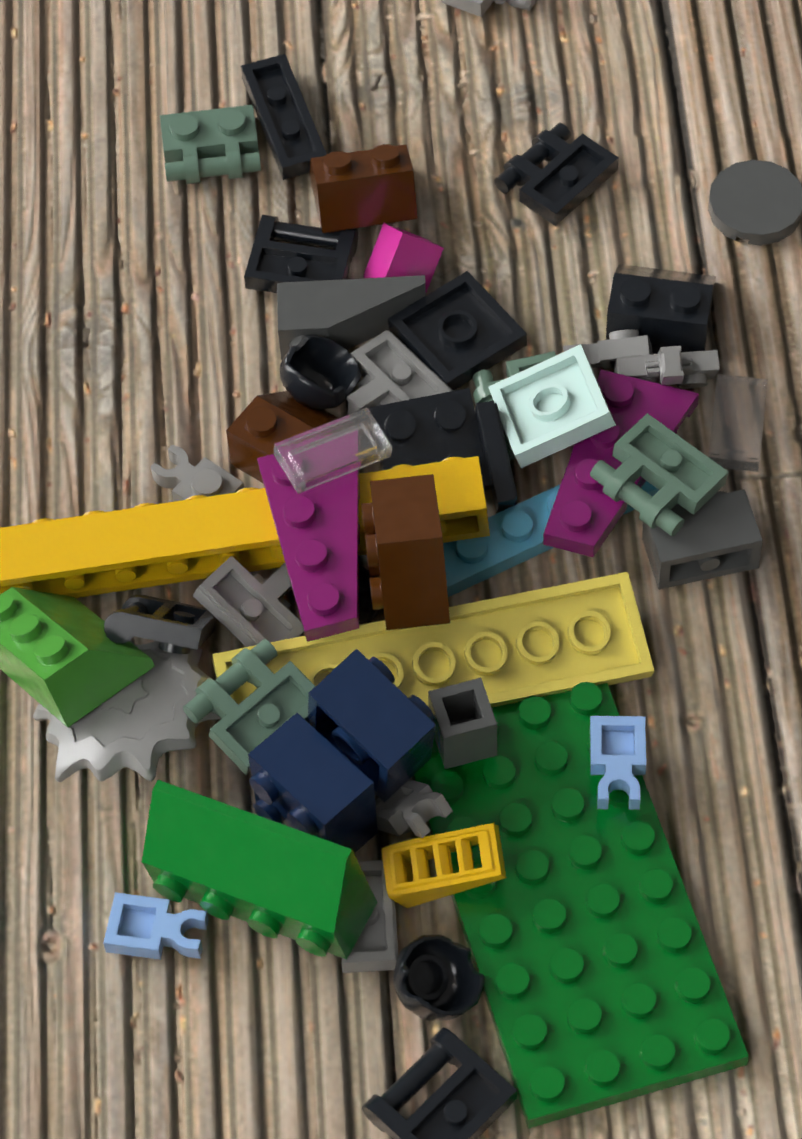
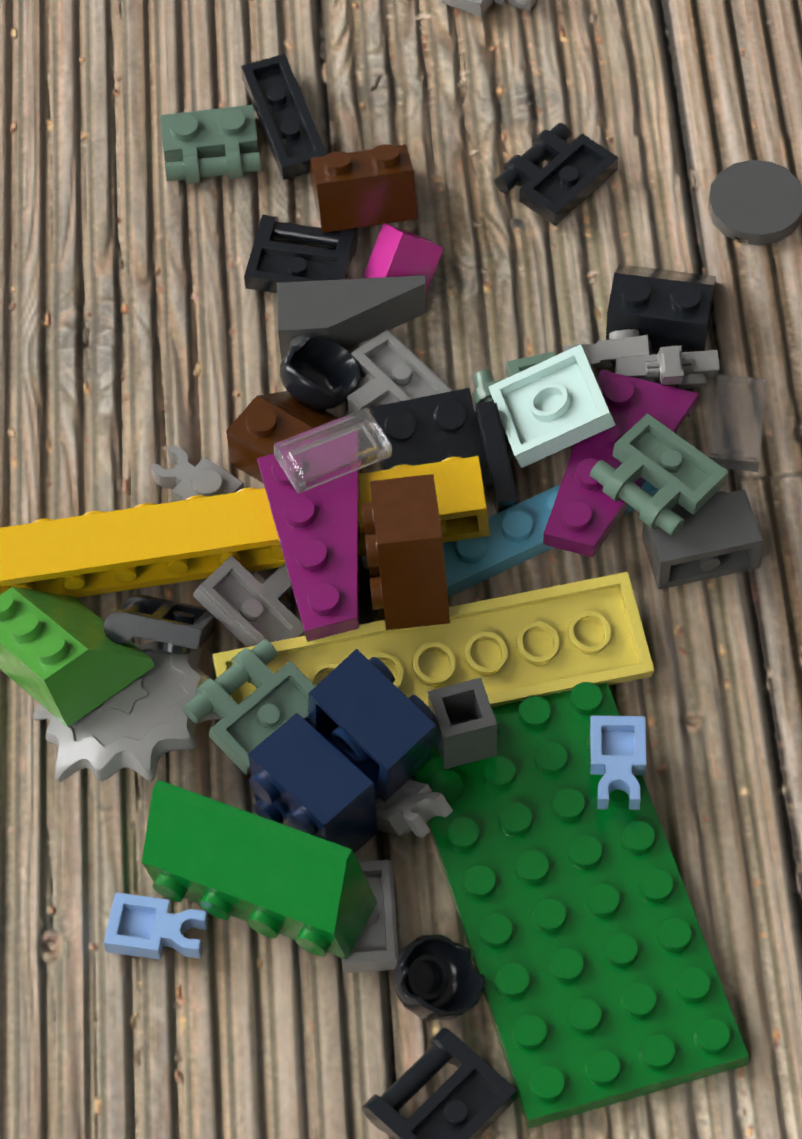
(408, 866): yellow slope -> none
(458, 330): black plate -> none

